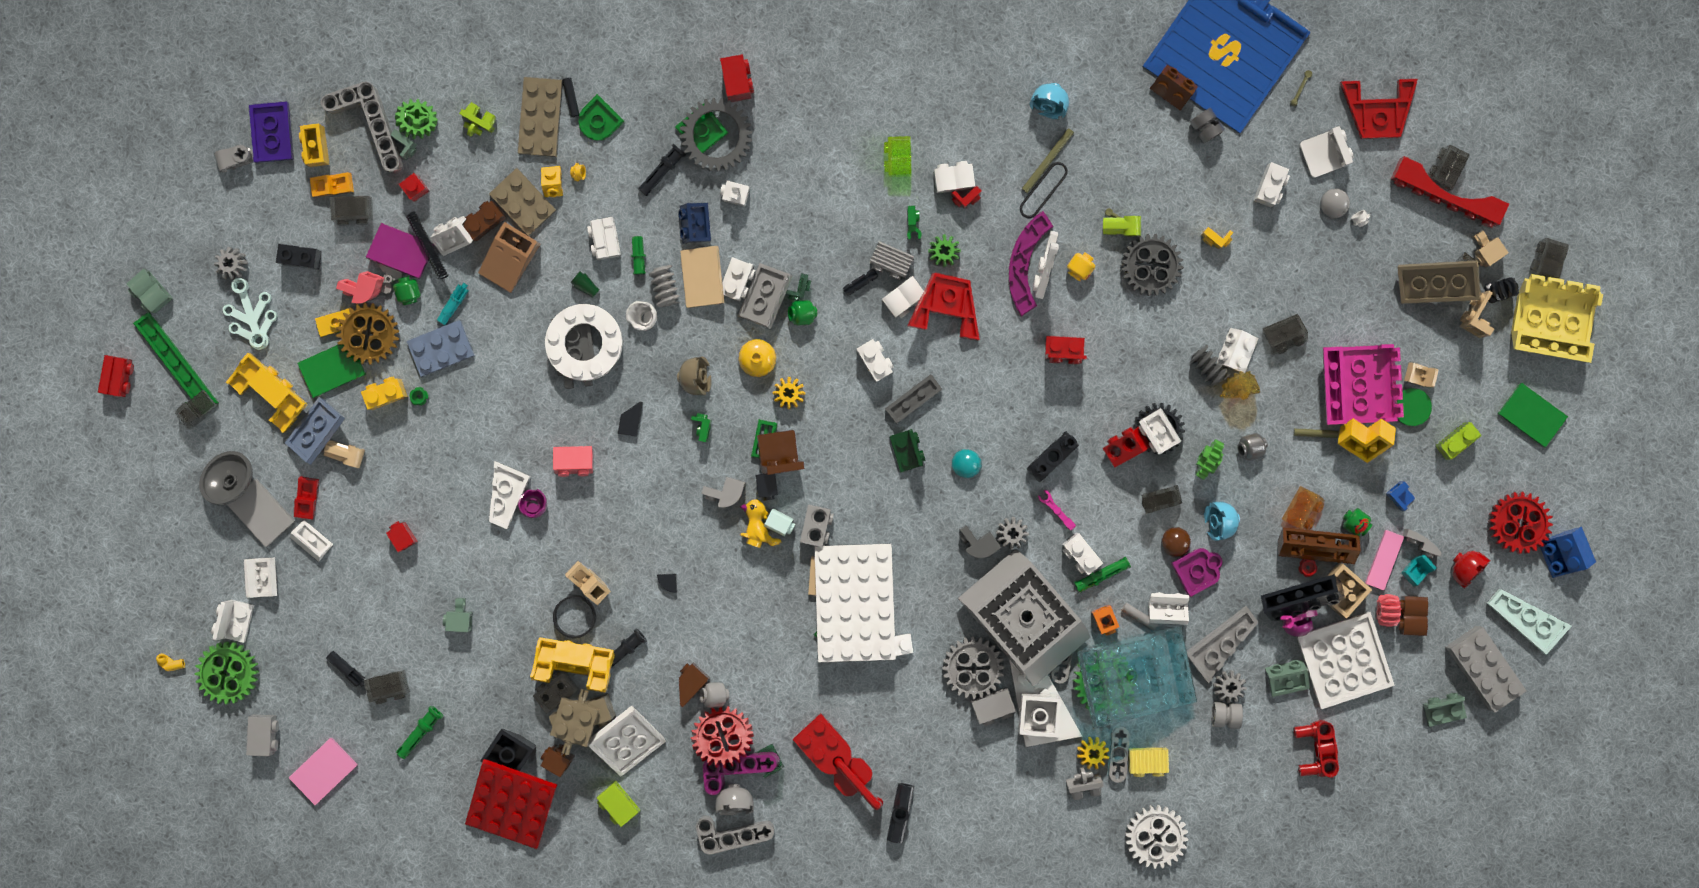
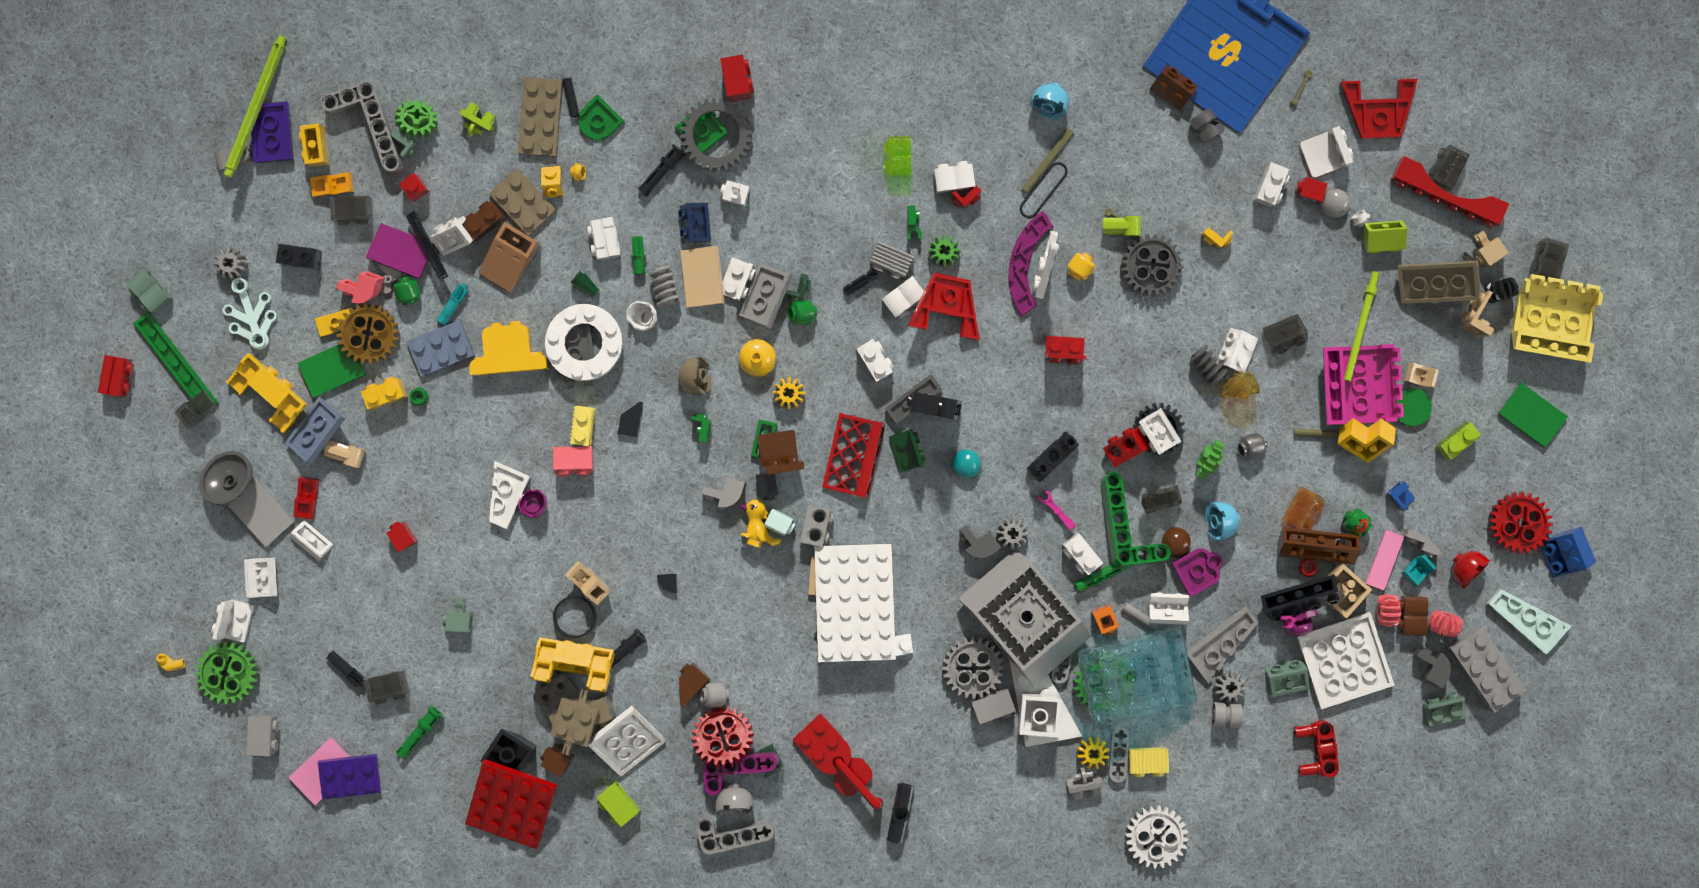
(255, 106): none -> lime piece
(349, 776): none -> dark purple plate
(507, 351): none -> yellow brick
(582, 426): none -> light yellow brick
(870, 456): none -> red fence
(934, 405): none -> black brick
(1123, 528): none -> green beam
(1311, 190): none -> red brick
(1370, 291): none -> lime bar
(1385, 236): none -> lime brick
(1438, 668): none -> dark grey brick
(1445, 623): none -> coral gear

